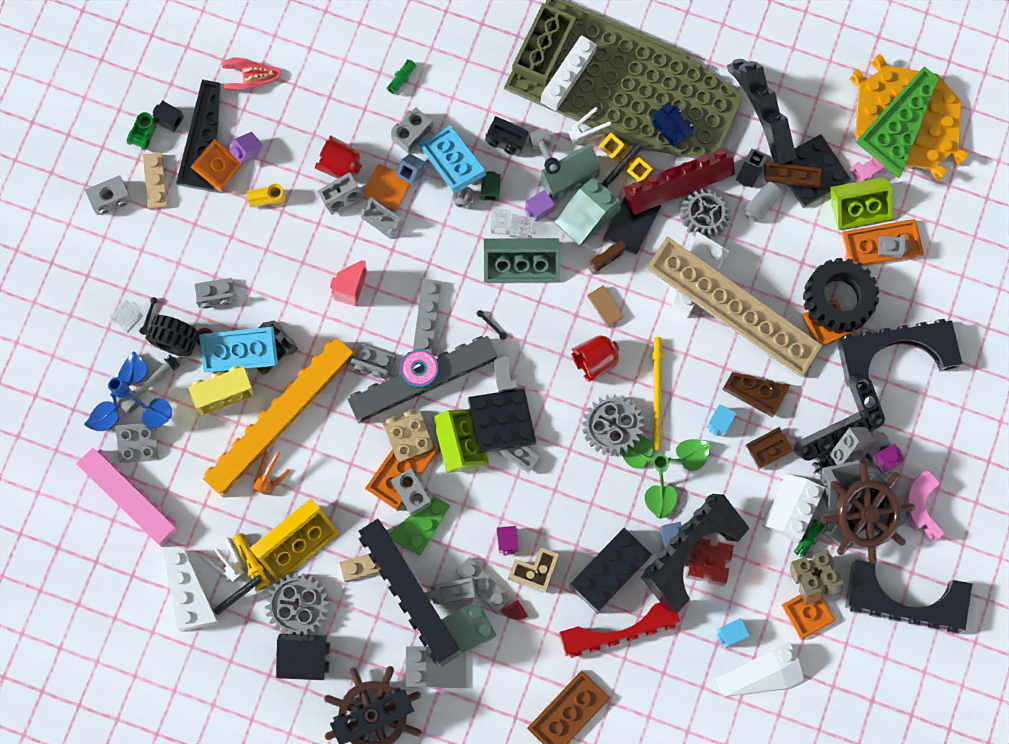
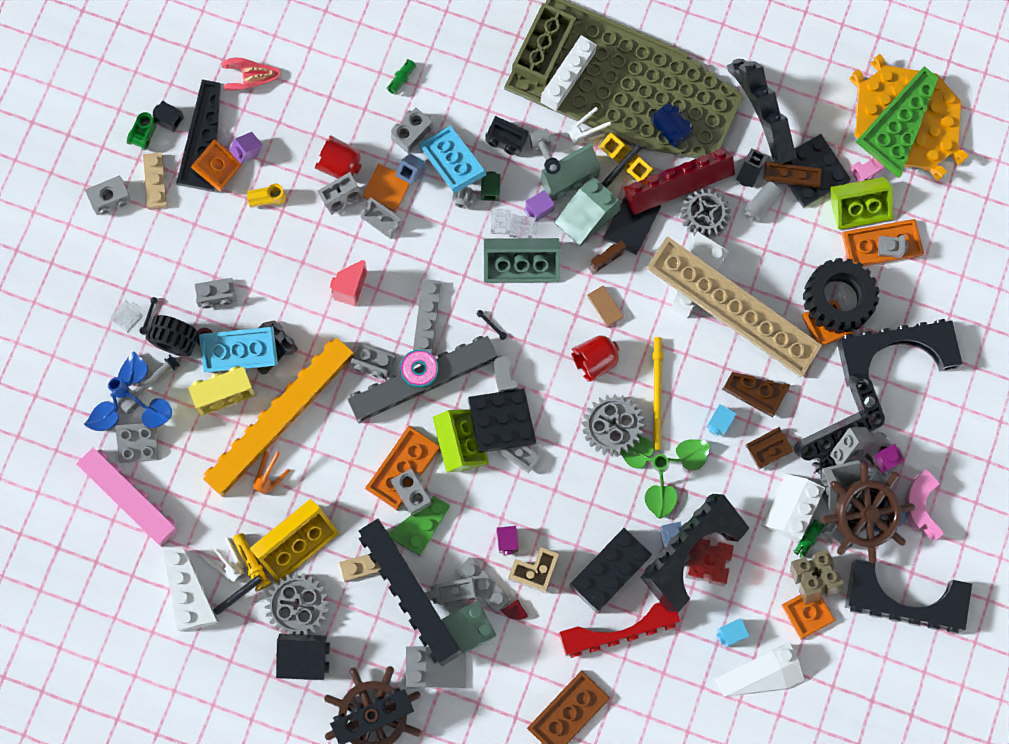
(407, 435): tan bracket -> none

